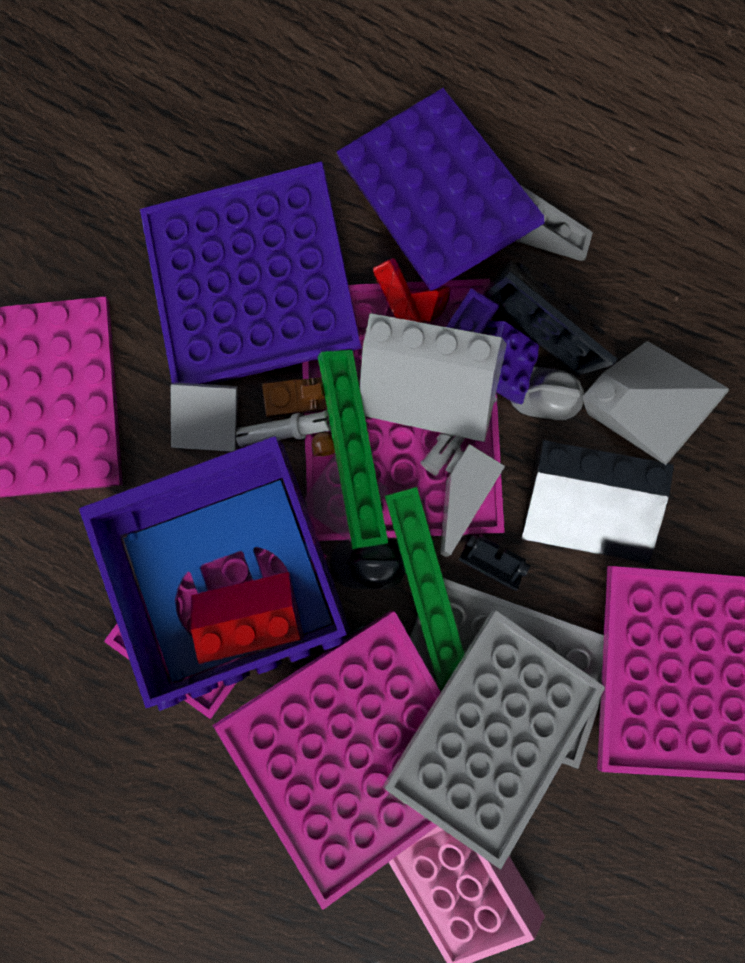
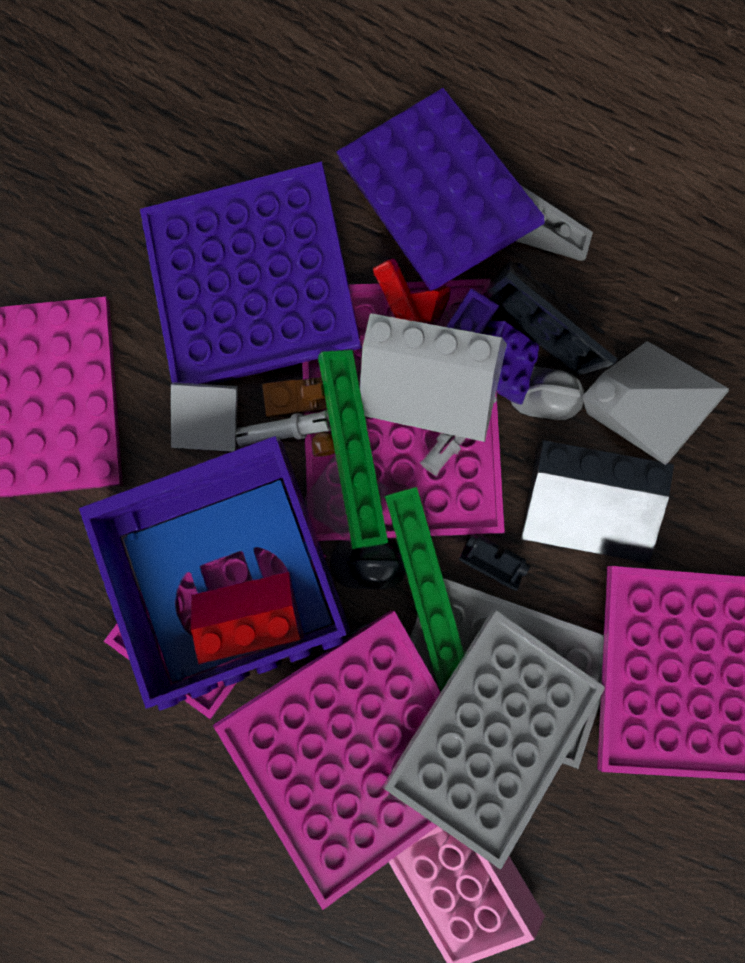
(465, 491): light grey slope -> none

